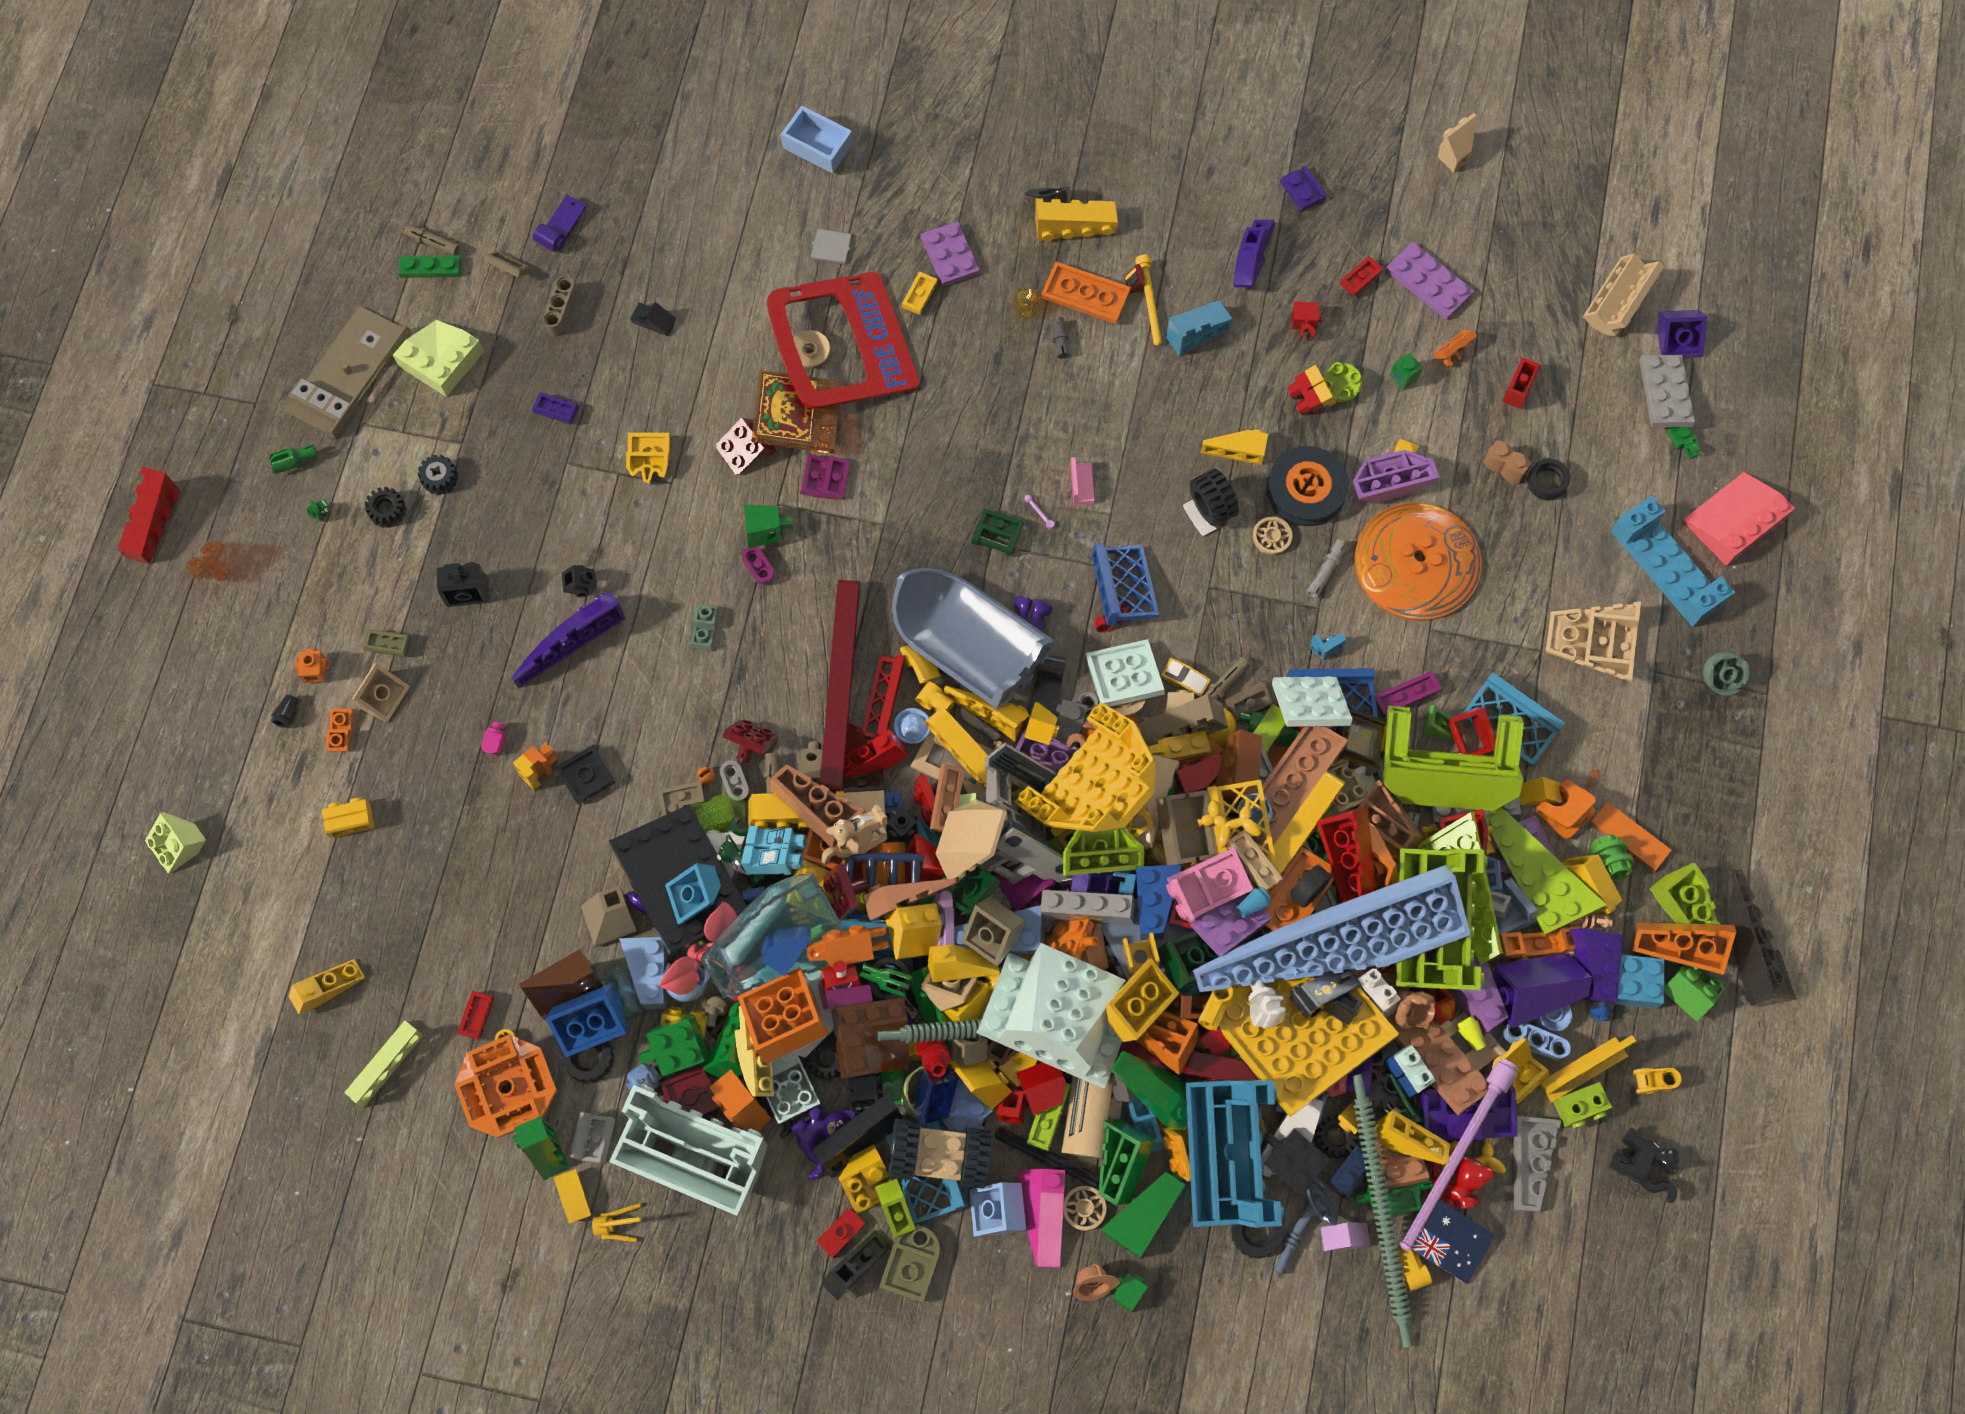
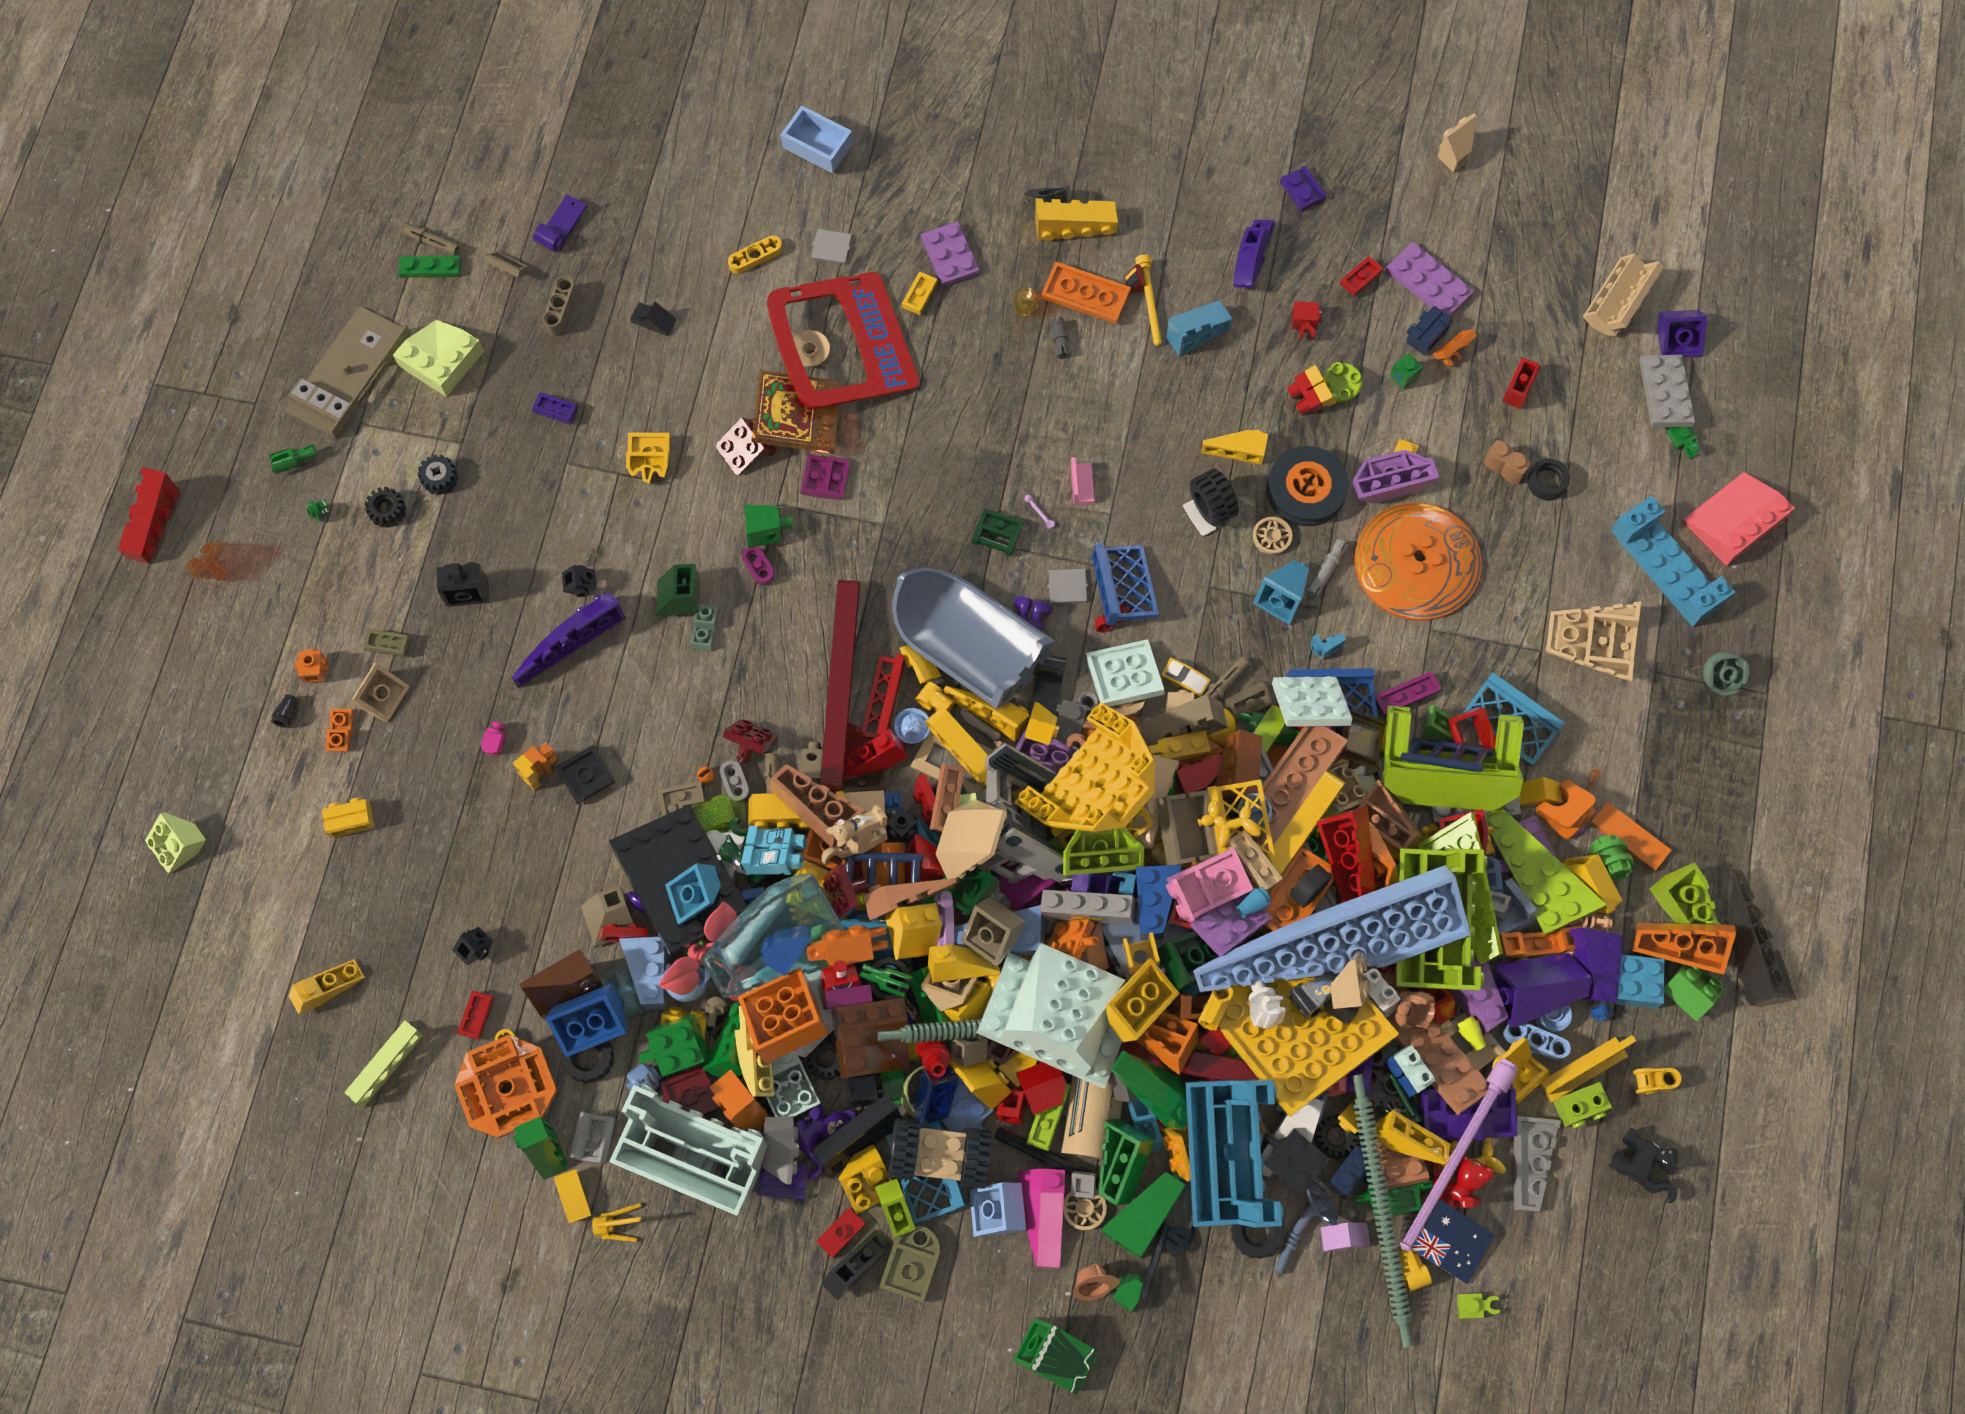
(473, 946): none -> black brick
(613, 932): none -> red plate
(678, 591): none -> dark green slope
(752, 262): none -> yellow beam
(773, 1187): none -> dark purple plate
(781, 1148): none -> light grey slope
(1055, 1356): none -> slope
(1067, 586): none -> light grey piece
(1083, 1184): none -> light grey plate
(1162, 1242): none -> black piece
(1283, 591): none -> dark azure slope
(1350, 986): none -> tan slope
(1429, 330): none -> dark blue brick
(1454, 762): none -> dark blue bar
(1473, 1307): none -> lime plate

